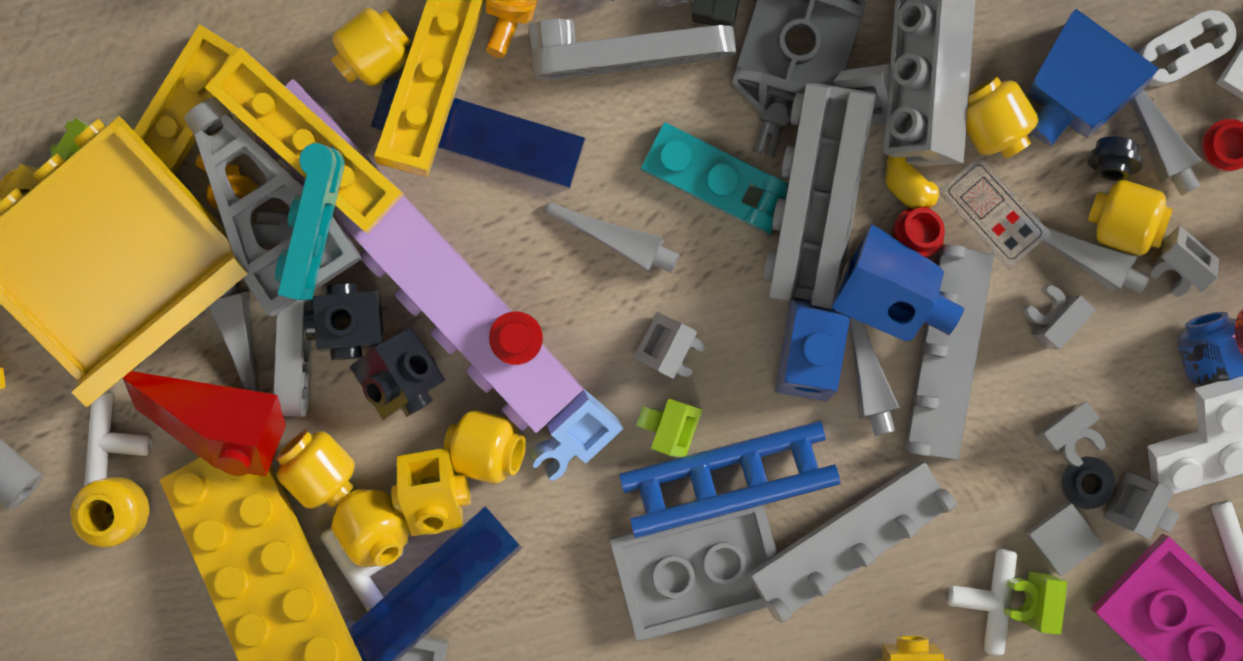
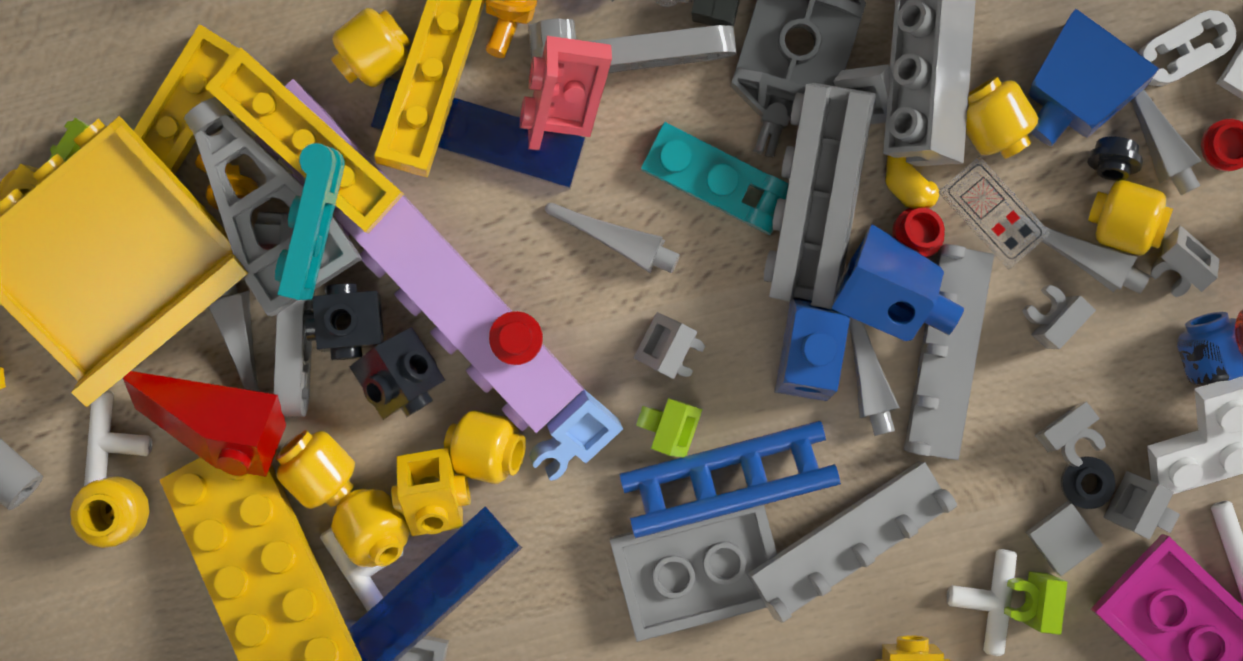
(566, 88): none -> coral bracket

